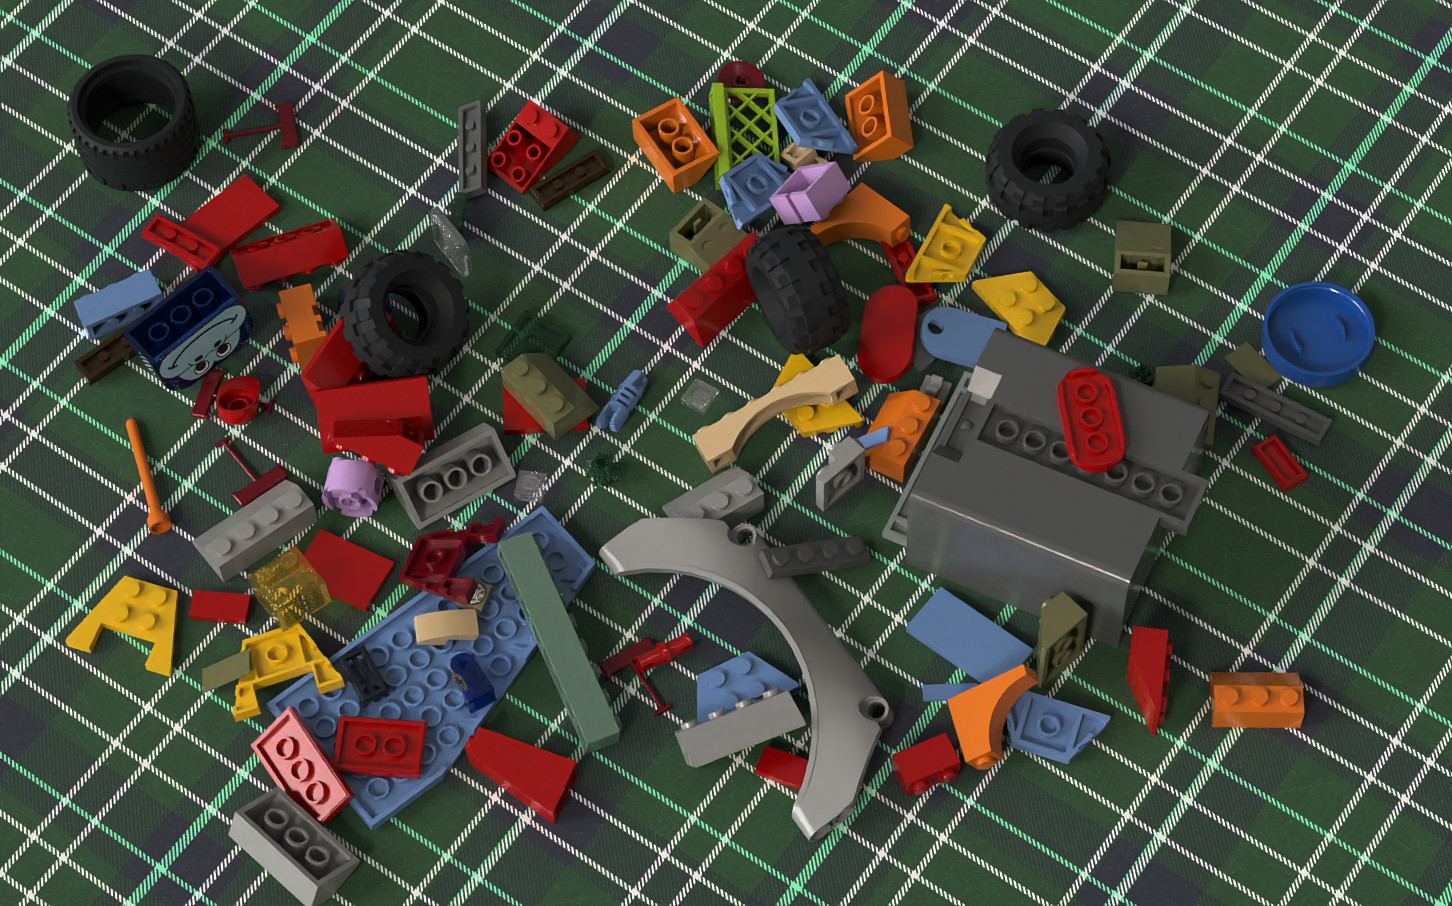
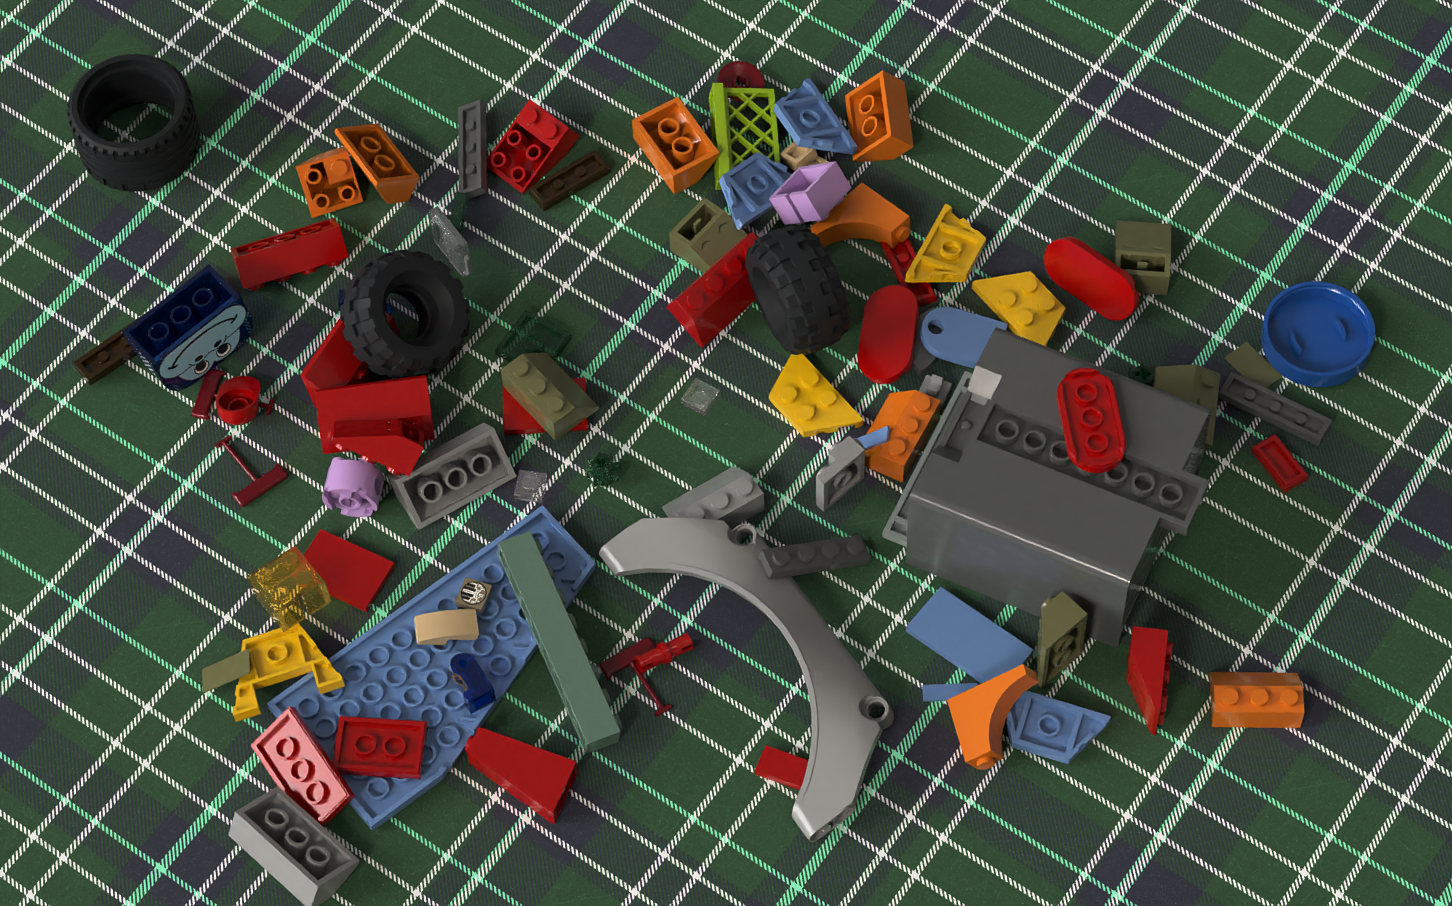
(118, 304): medium blue brick -> none
(137, 611): yellow wing -> none
(158, 519): orange piece -> none
(182, 242): red tile -> none
(220, 607): red tile -> none
(232, 215): red tile -> none
(256, 529): light grey slope -> none
(287, 127): dark red piece -> none
(303, 323): orange wedge -> none
(329, 182): none -> orange slope
(373, 695): black tile -> none
(380, 161): none -> orange slope
(439, 556): dark red wing -> none
(623, 401): medium blue hinge -> none
(737, 680): medium blue wing -> none
(738, 728): light grey slope -> none
(824, 384): tan arch -> none
(926, 765): red brick -> none
(1052, 140): black tyre -> none
(1091, 278): none -> red tile

